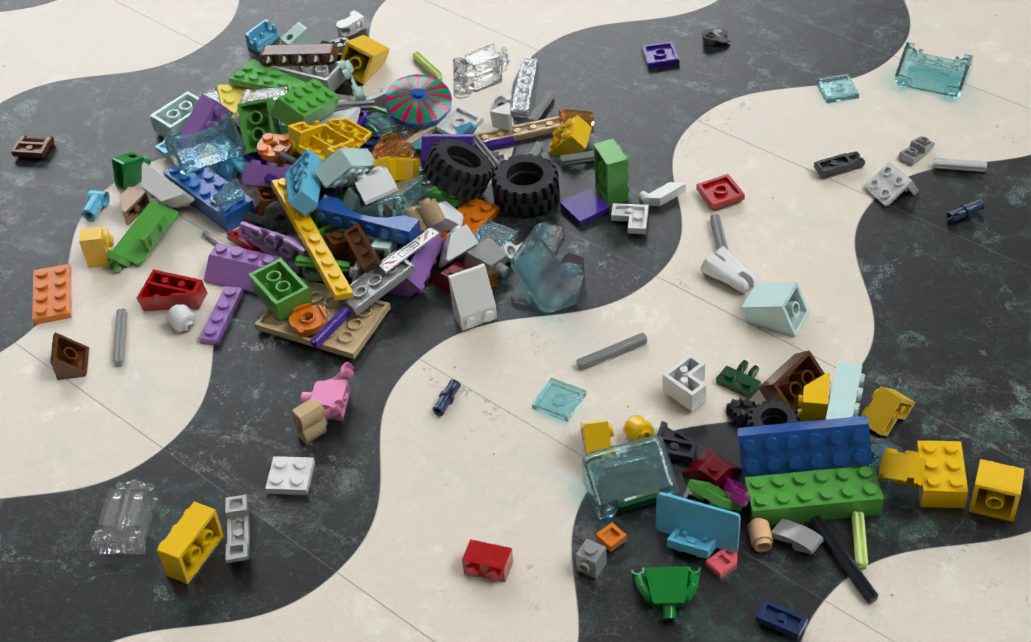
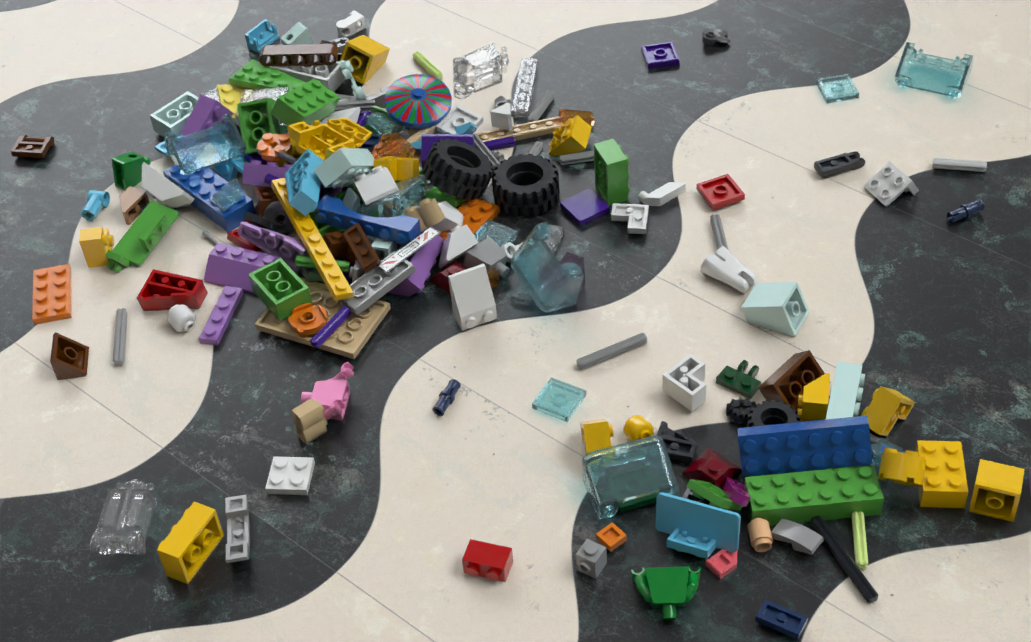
(917, 150): light grey slope -> none

